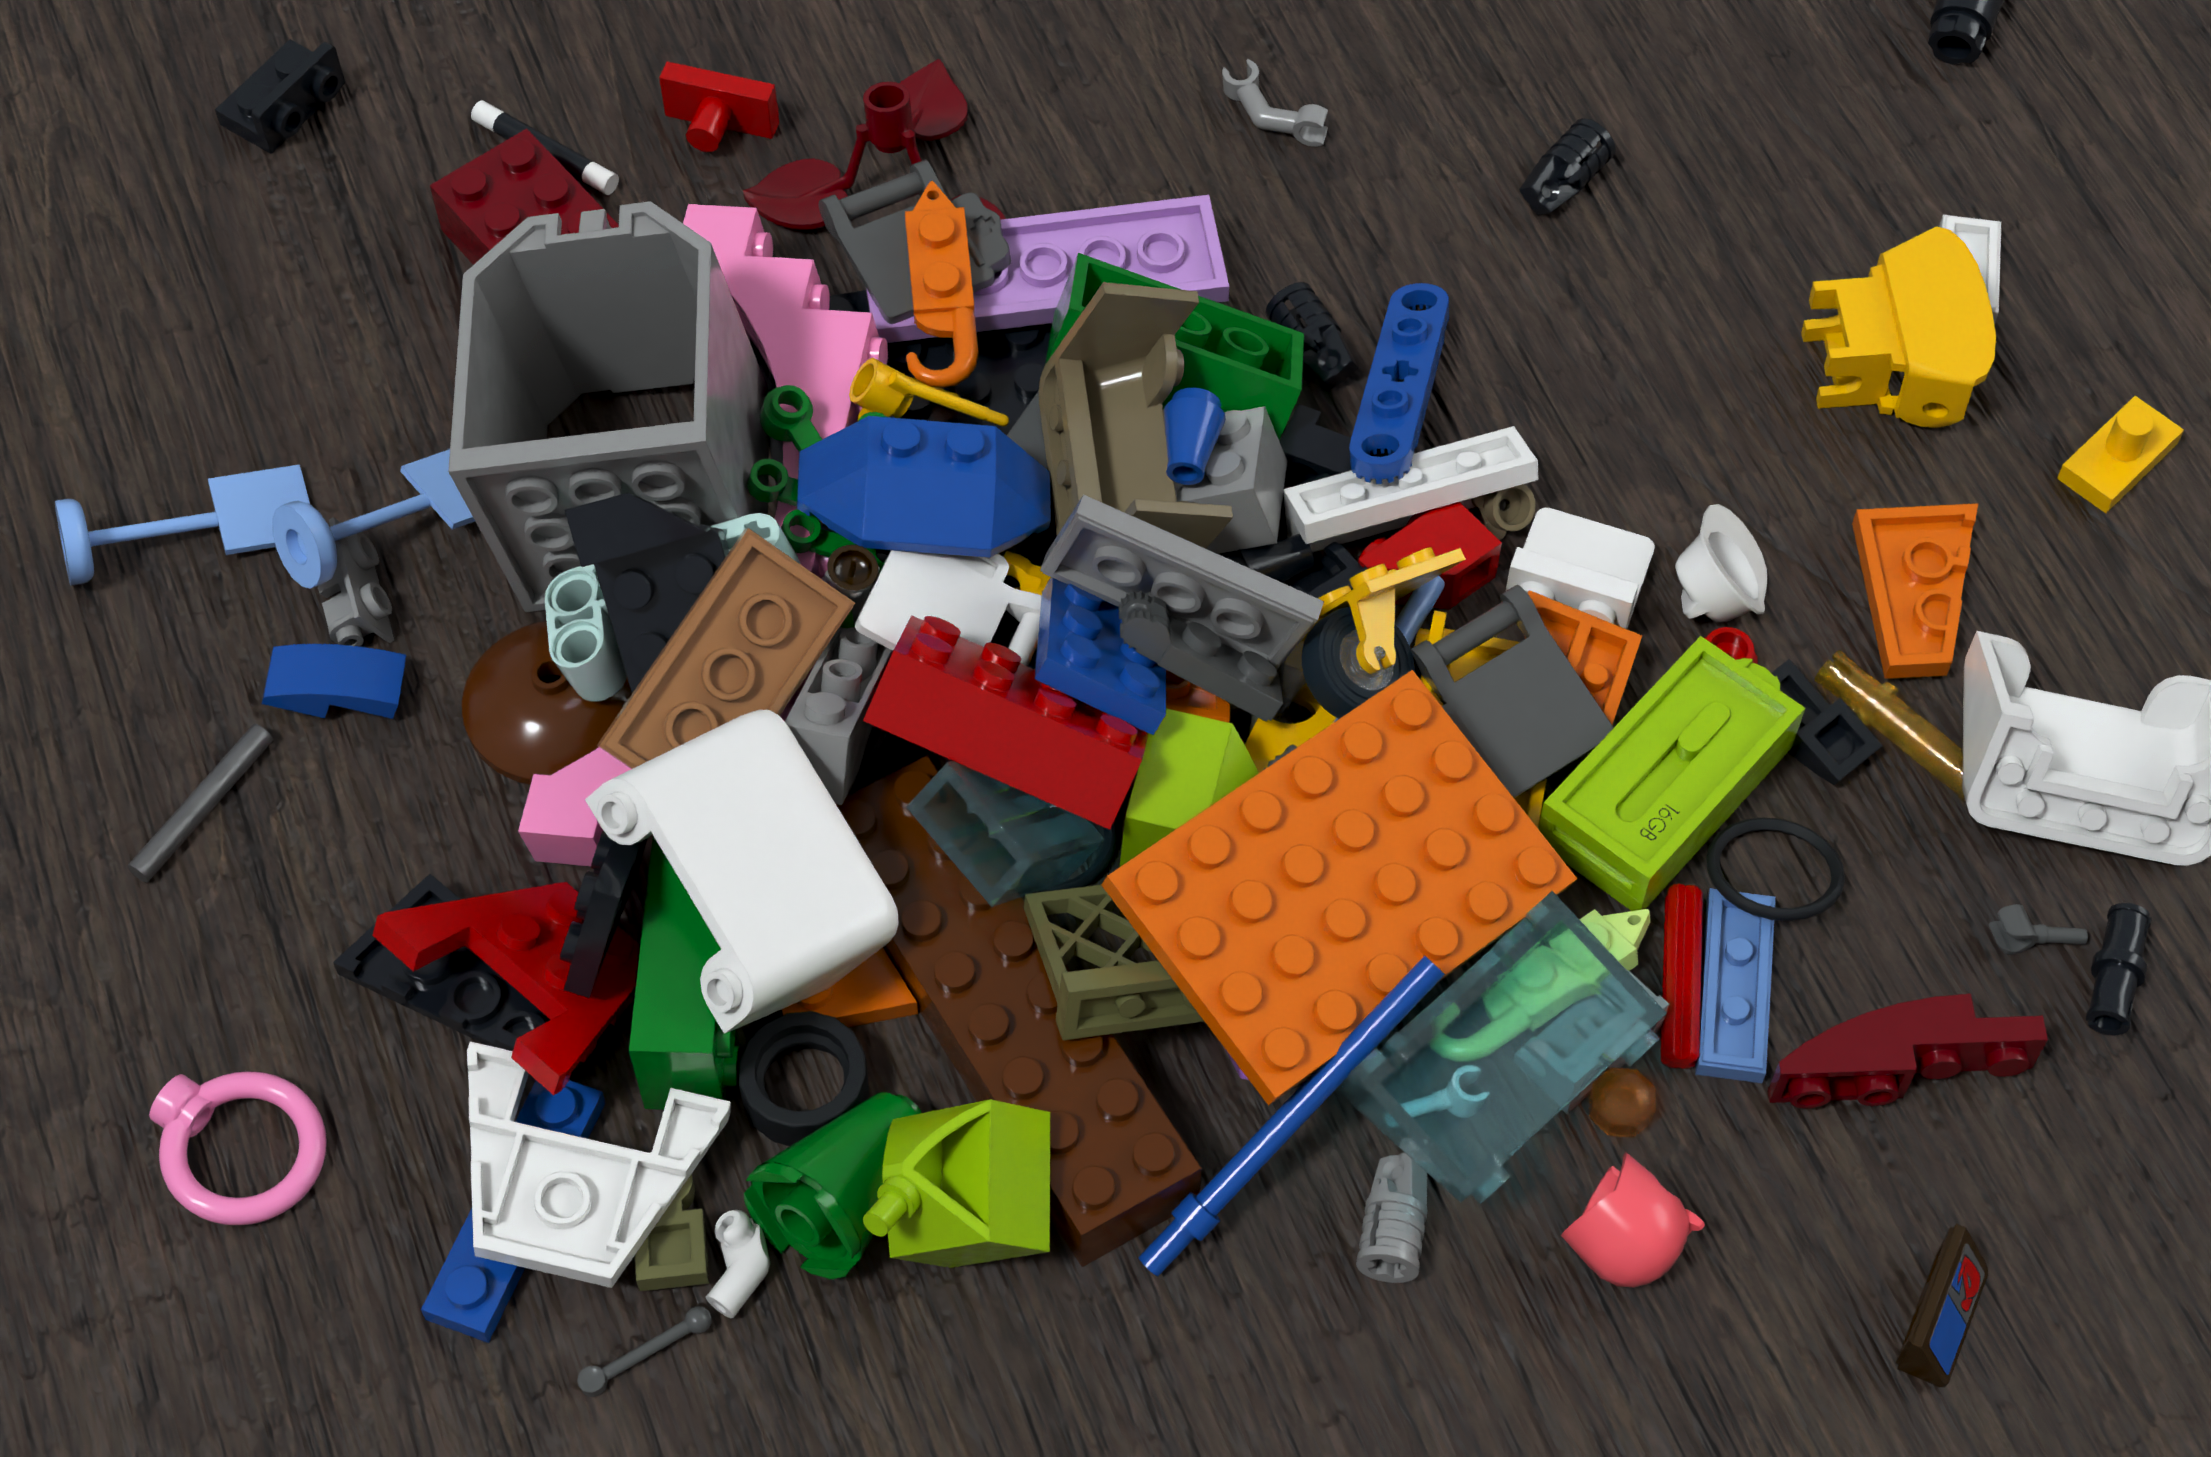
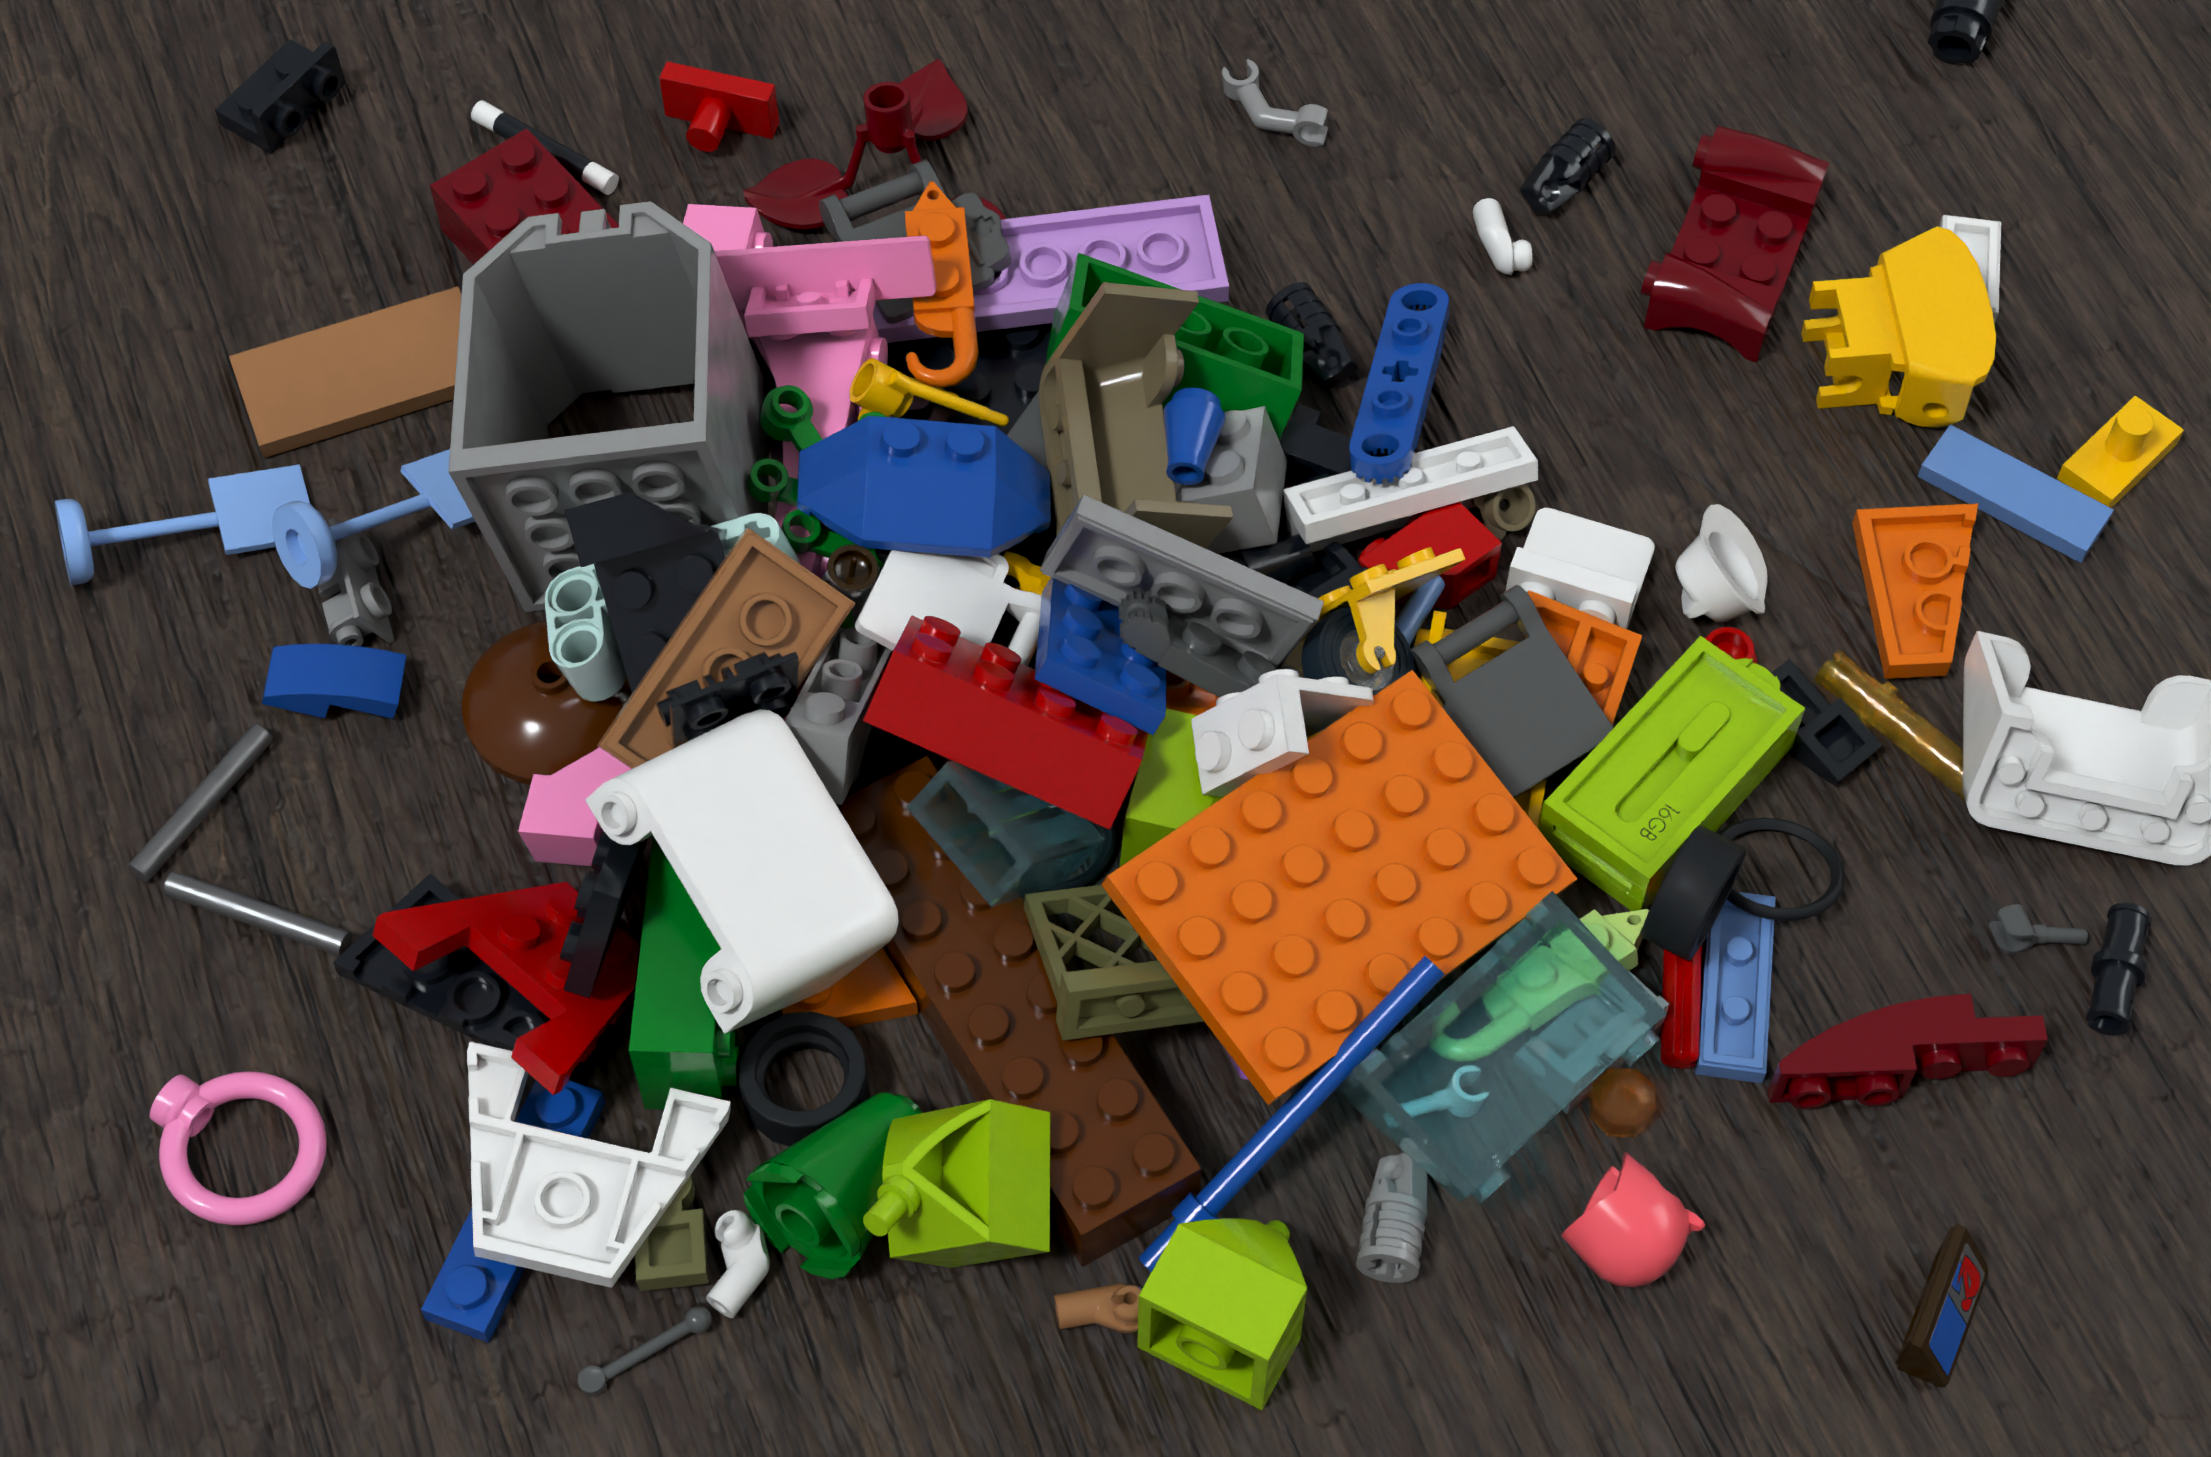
(257, 913): none -> flat silver bar
(351, 372): none -> medium nougat tile
(758, 684): none -> black hinge
(824, 283): none -> bright pink bracket
(1106, 1306): none -> medium nougat arm
(1225, 1305): none -> lime piece
(1267, 726): none -> white bracket
(1494, 234): none -> white arm
(1693, 892): none -> black tyre
(1736, 239): none -> dark red piece
(2015, 493): none -> medium blue tile

